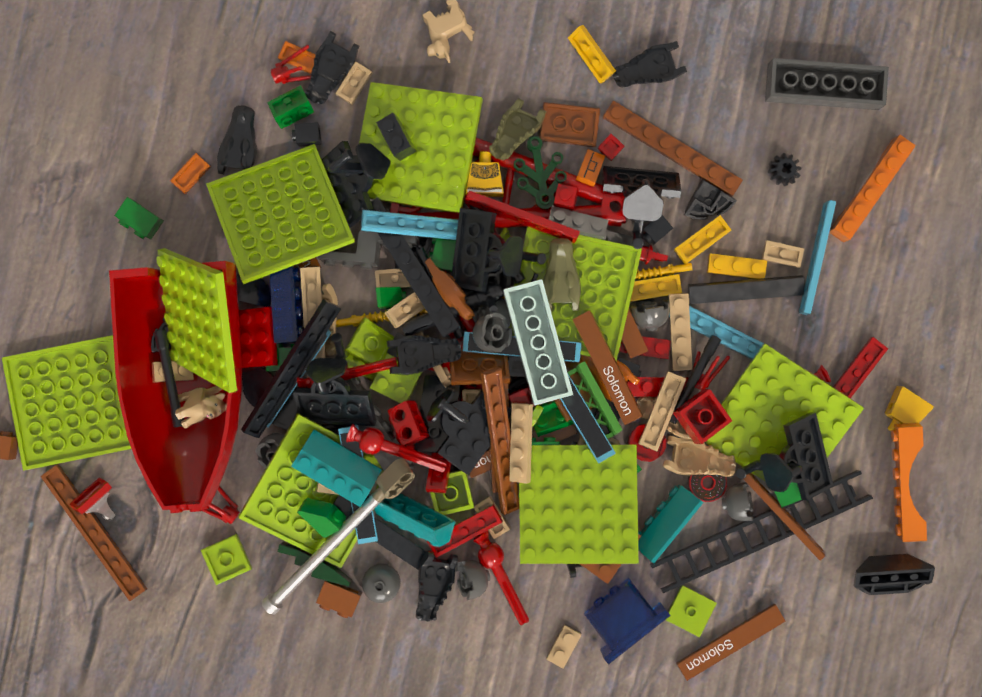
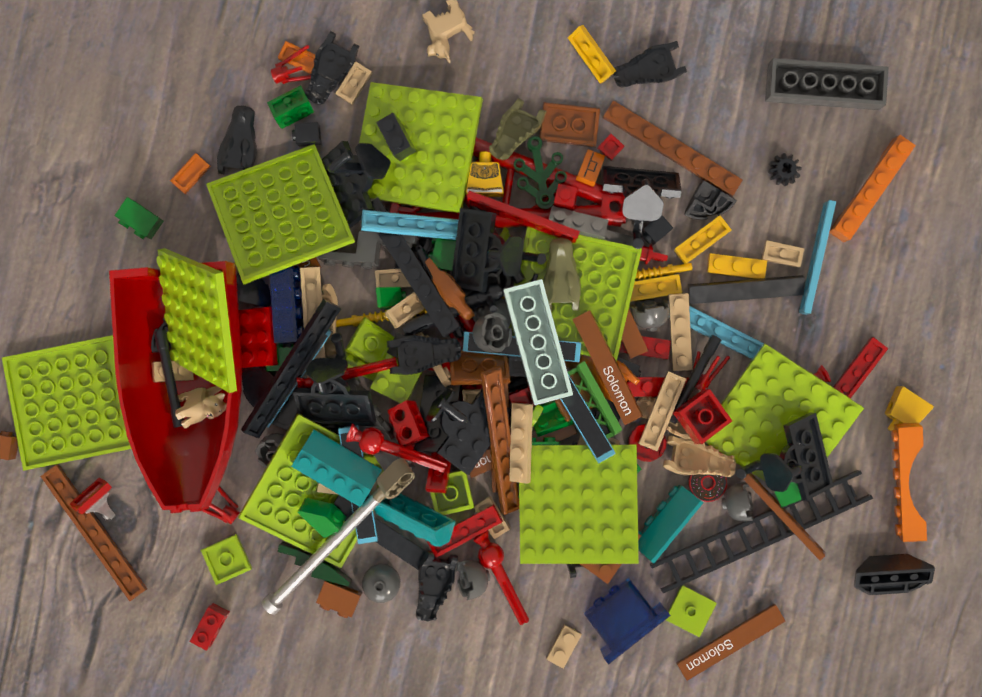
(209, 626): none -> red brick

